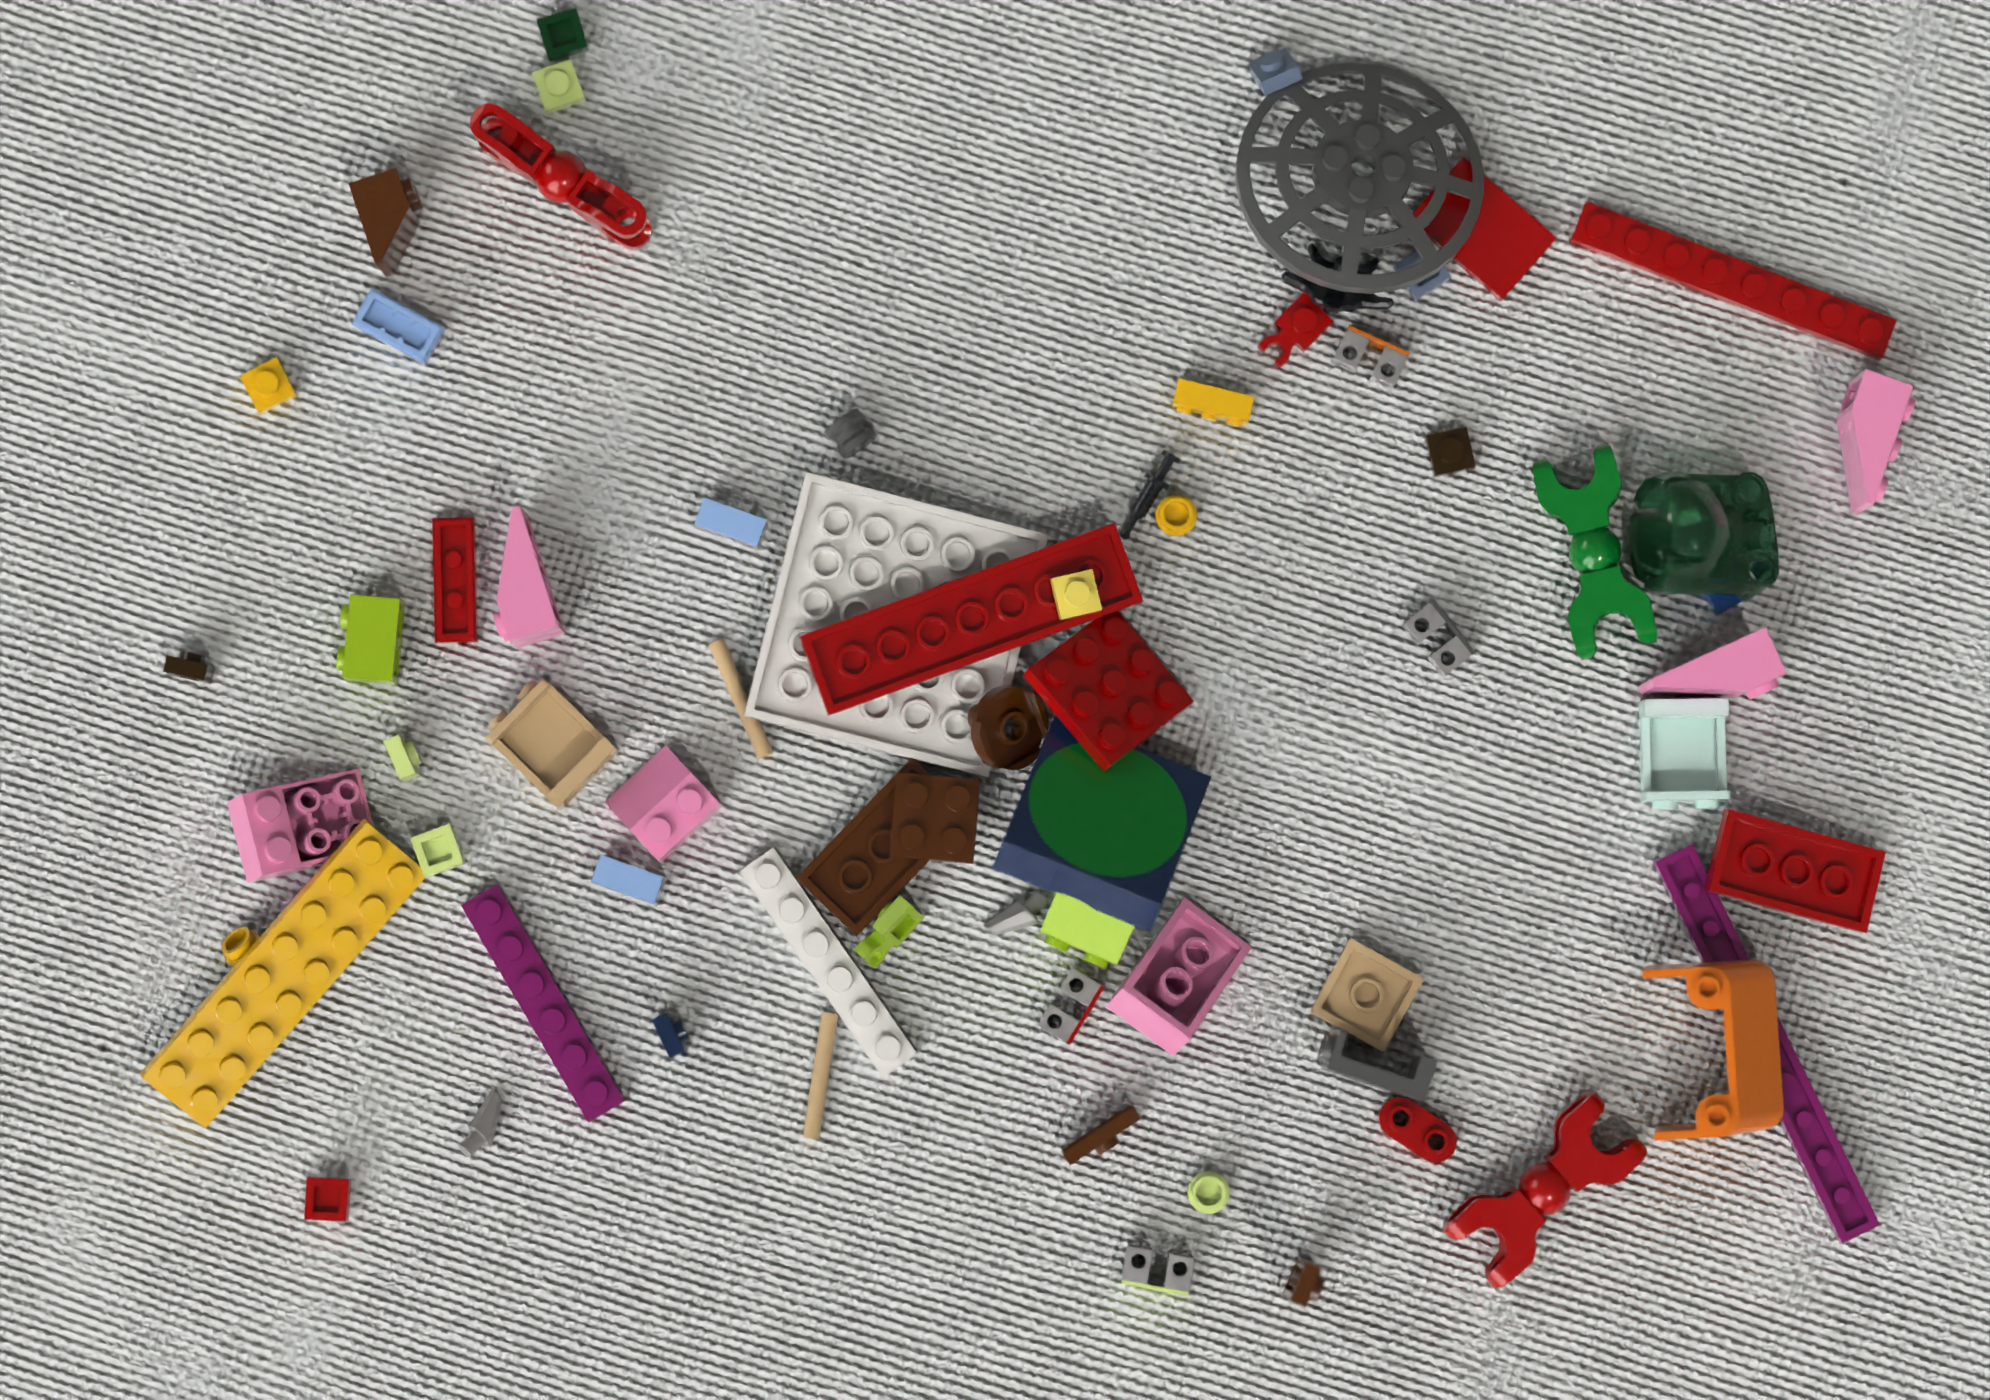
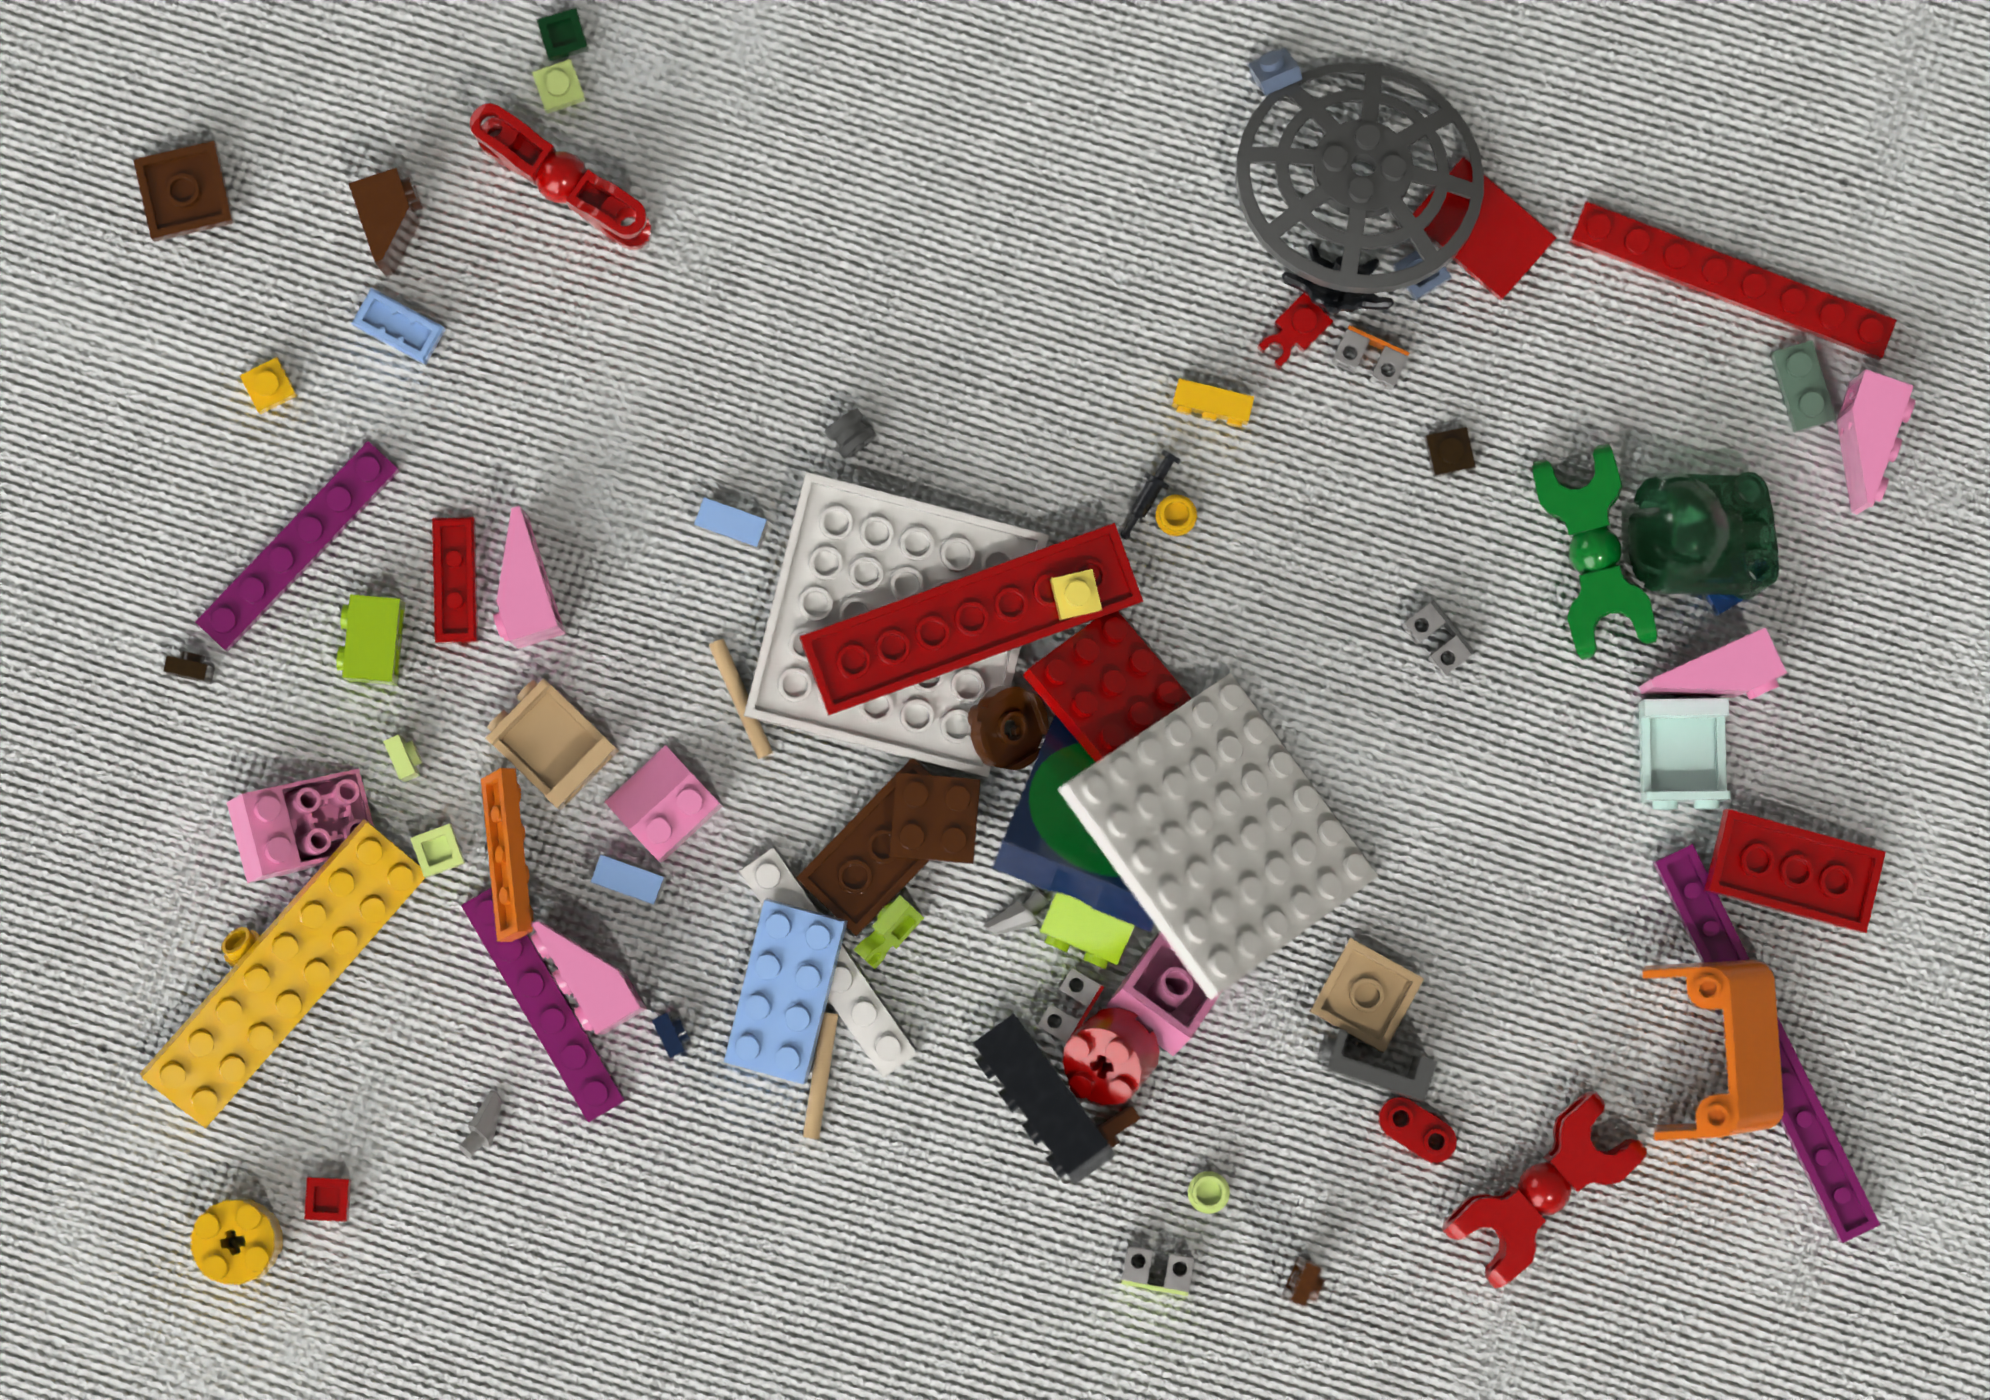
(183, 191): none -> reddish brown plate
(212, 1248): none -> yellow brick
(297, 546): none -> magenta plate
(506, 855): none -> orange plate
(600, 988): none -> bright pink slope
(785, 991): none -> light blue plate
(1044, 1099): none -> black brick
(1110, 1057): none -> red brick
(1218, 835): none -> white plate
(1803, 386): none -> sand green plate

